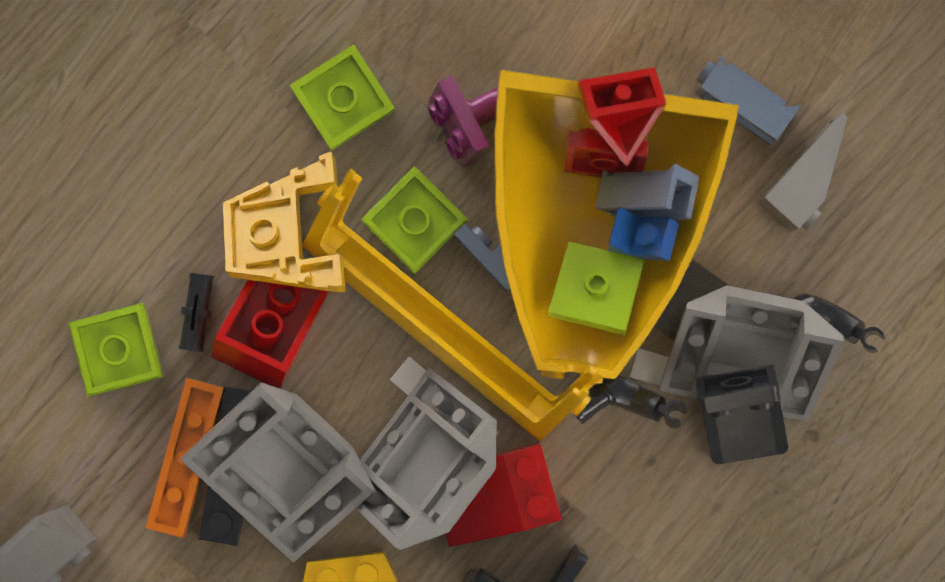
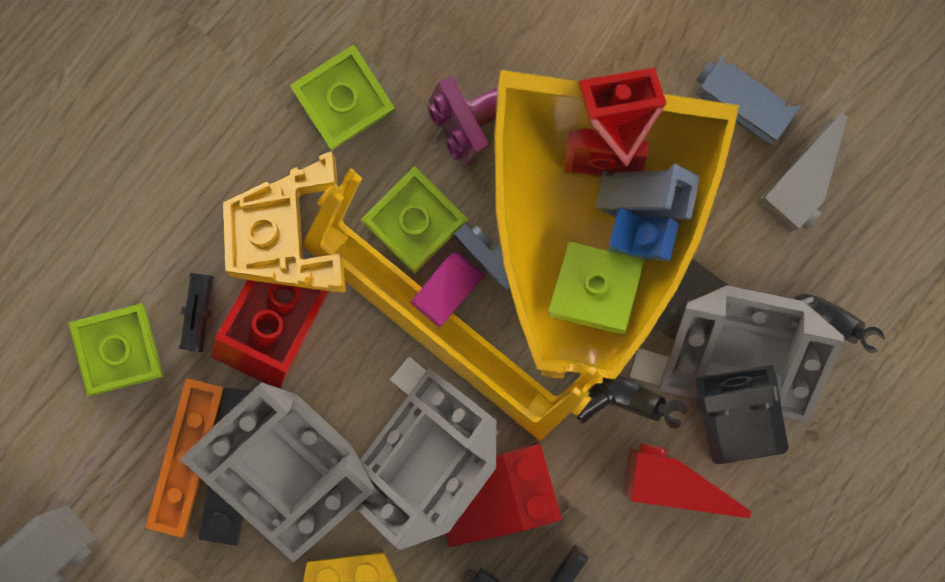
(447, 288): none -> dark pink slope
(665, 481): none -> red slope

